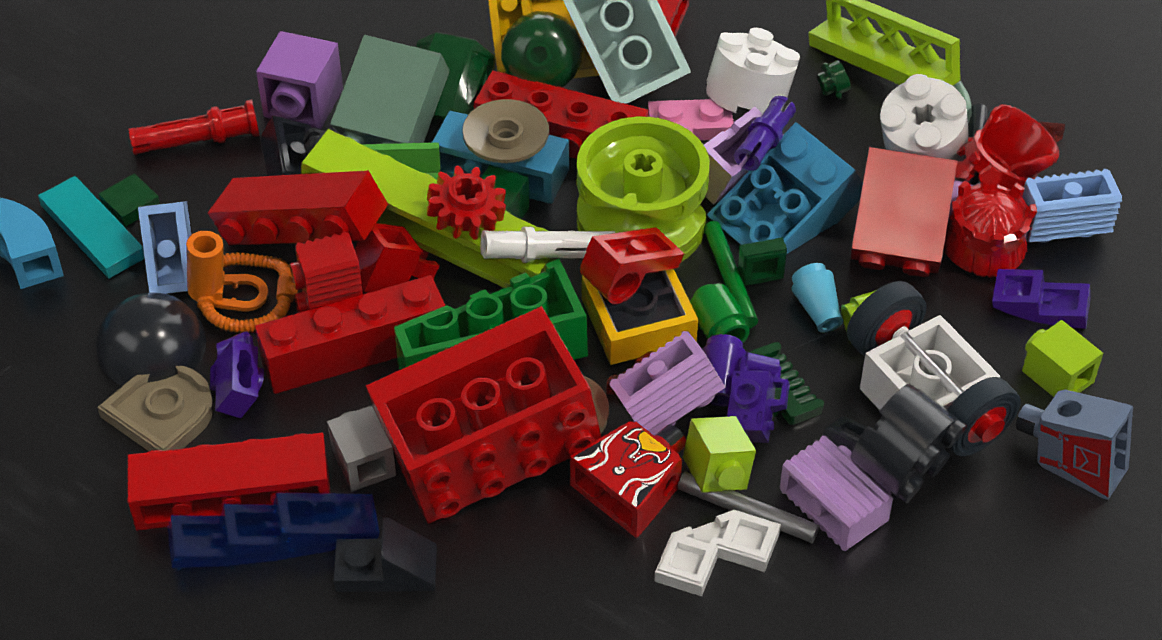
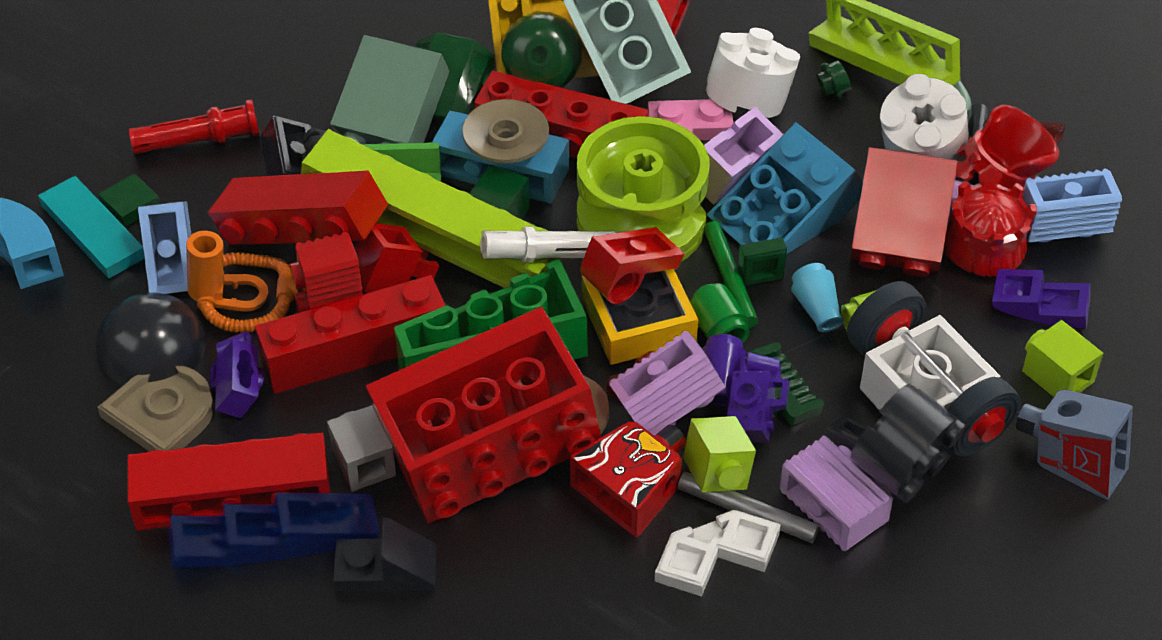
(300, 79): medium lavender head -> none
(466, 202): red gear -> none
(765, 133): dark purple pin -> none

